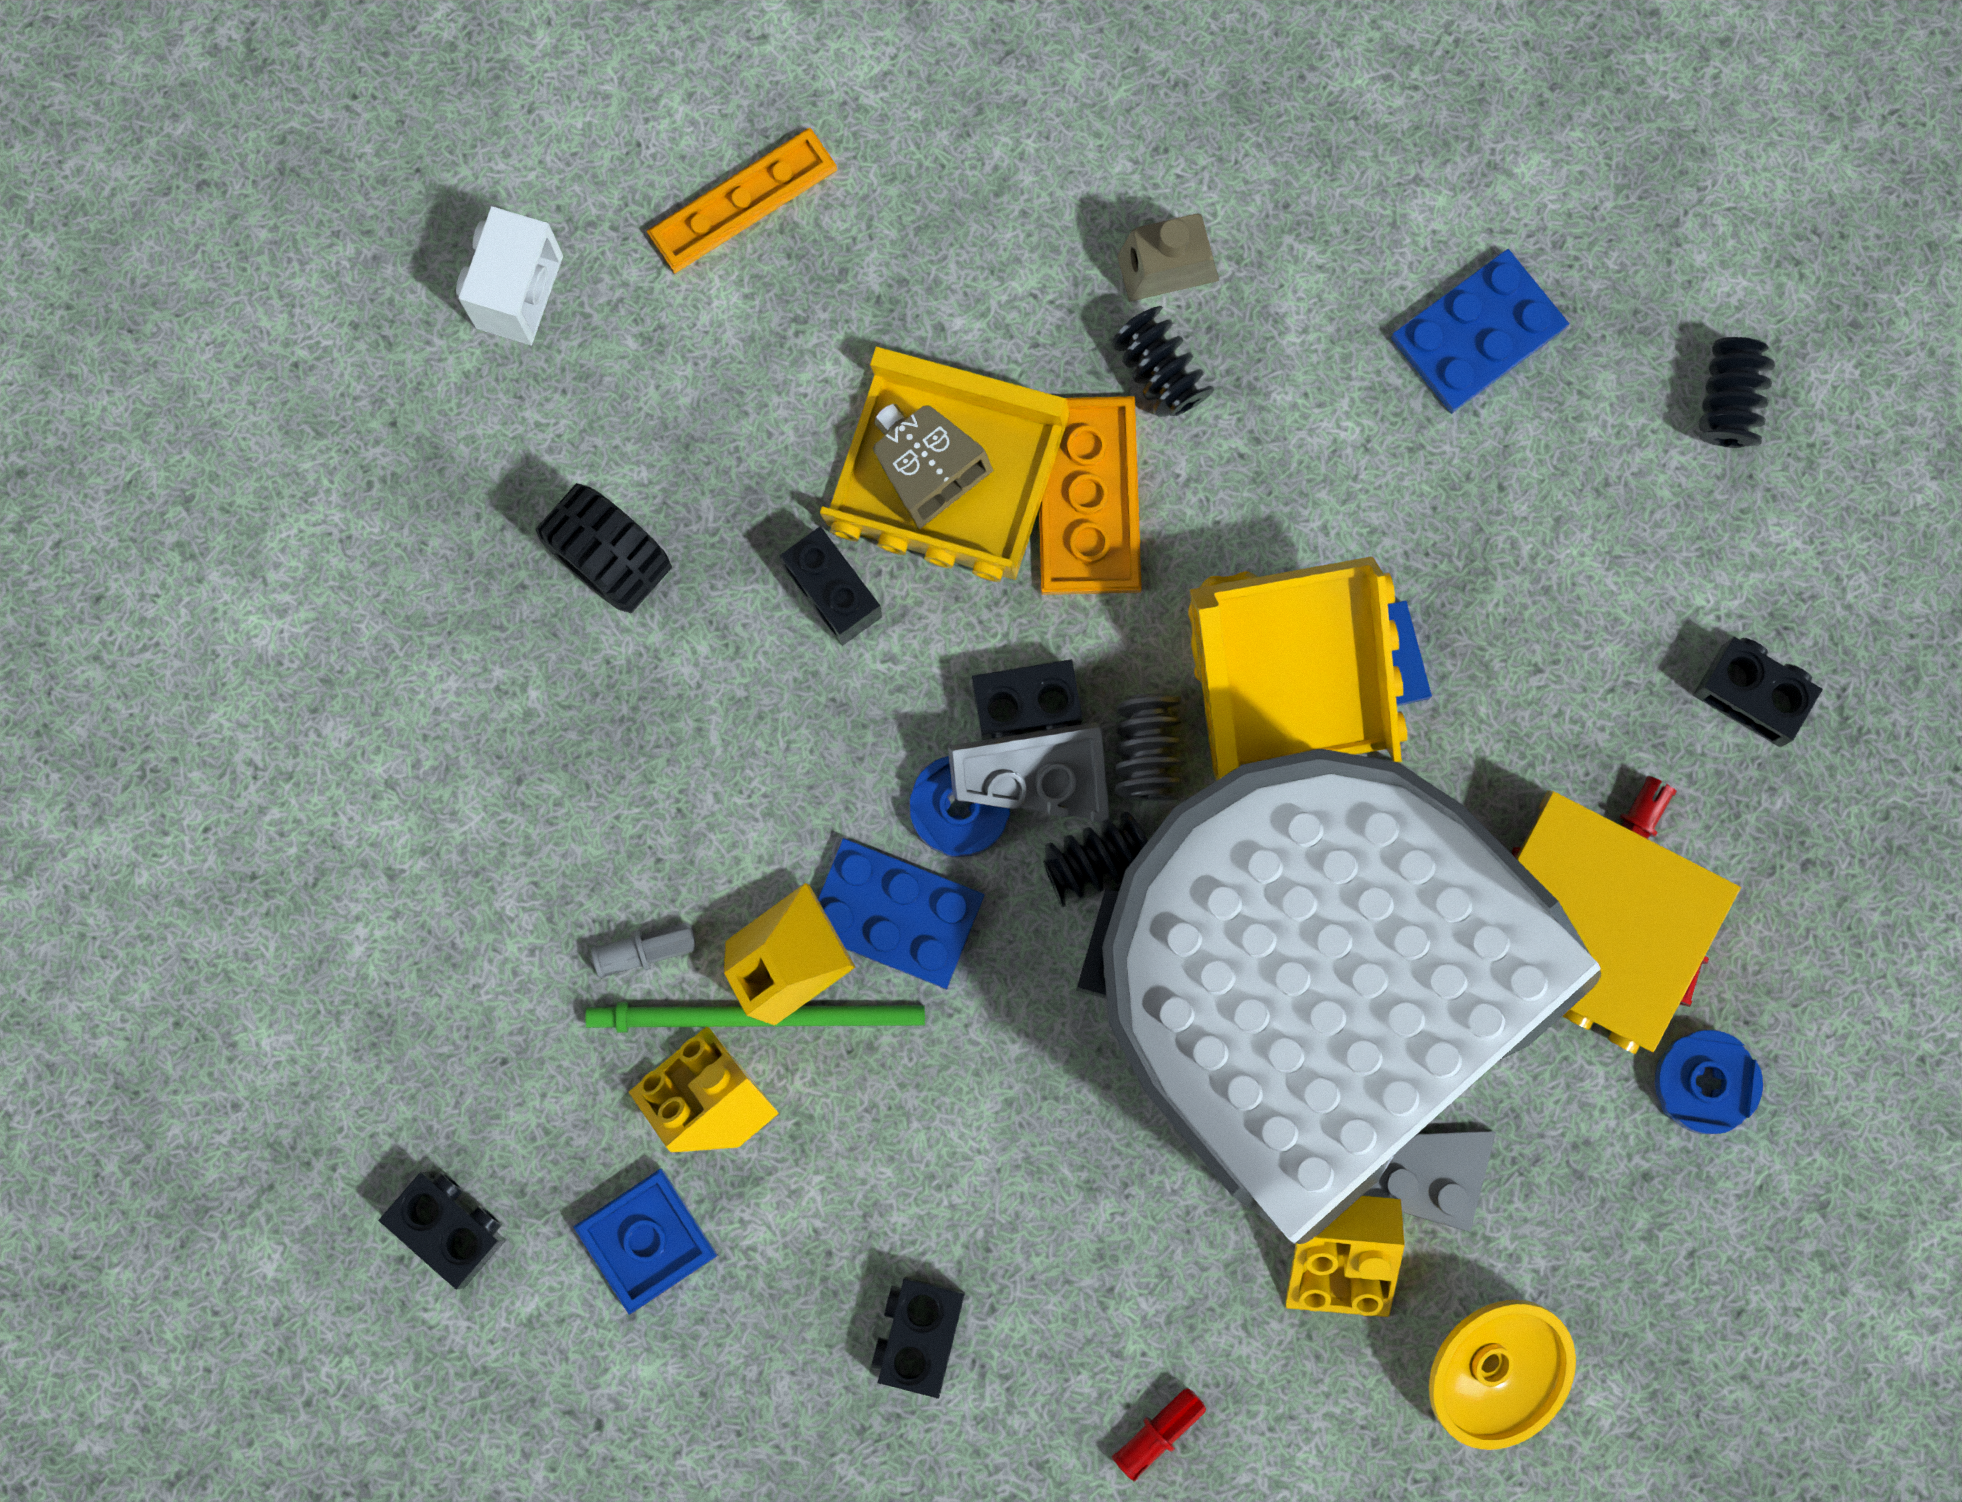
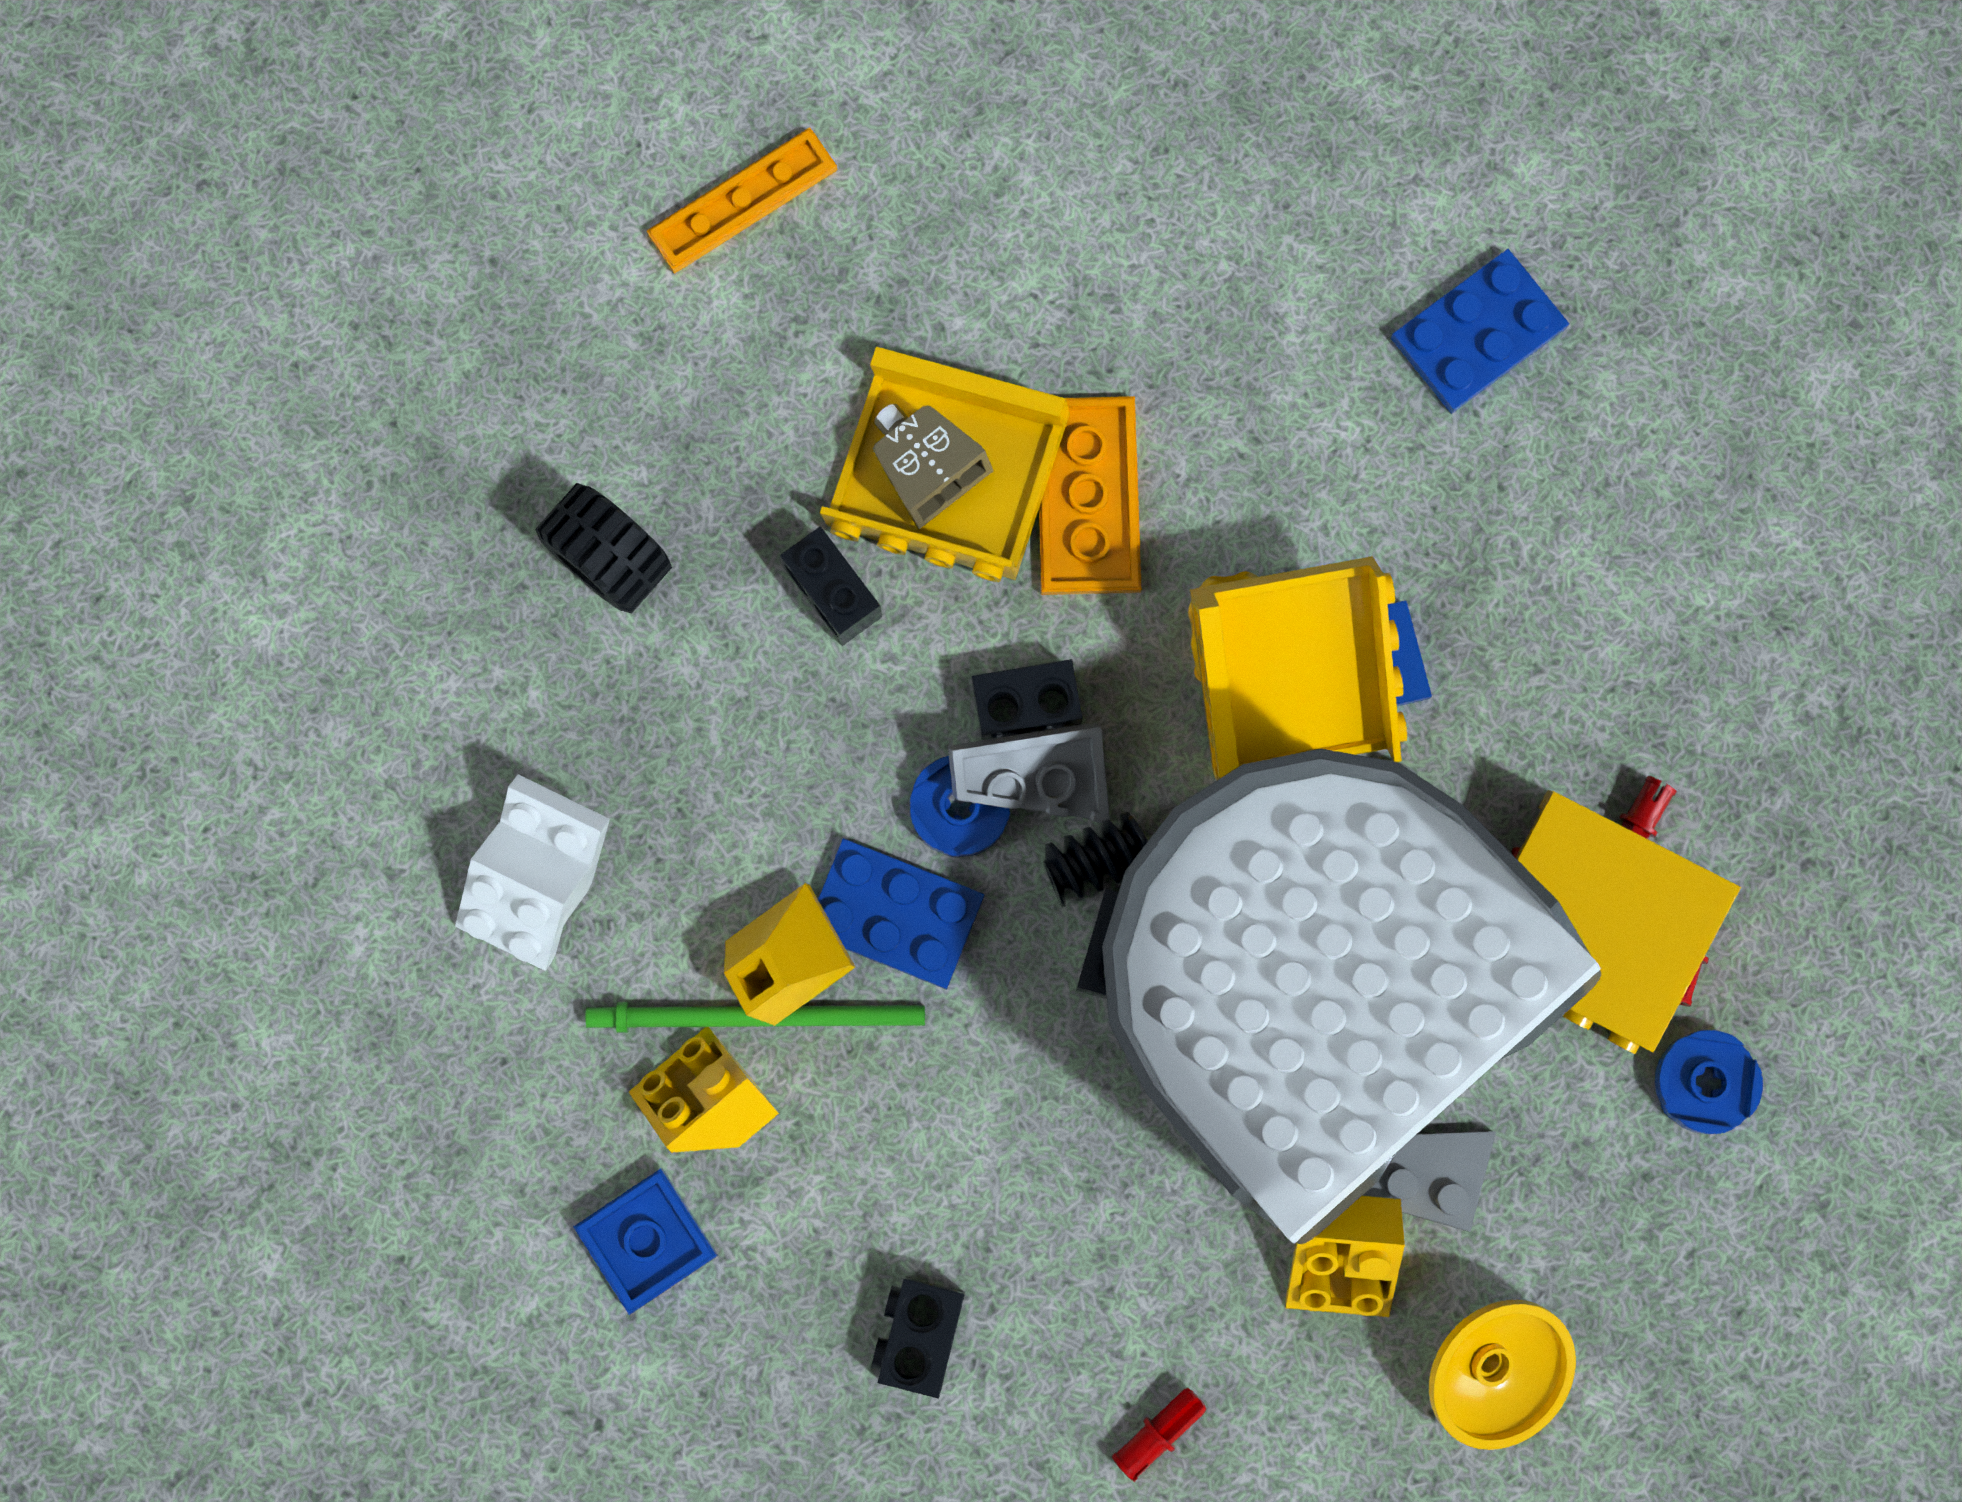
(436, 1240): black brick -> none
(509, 275): white brick -> none
(531, 872): none -> white bracket
(643, 949): light grey axle -> none
(1146, 747): flat silver piece -> none
(1159, 365): black piece -> none
(1169, 257): dark tan torso -> none
(1734, 392): black piece -> none
(1753, 703): black brick -> none

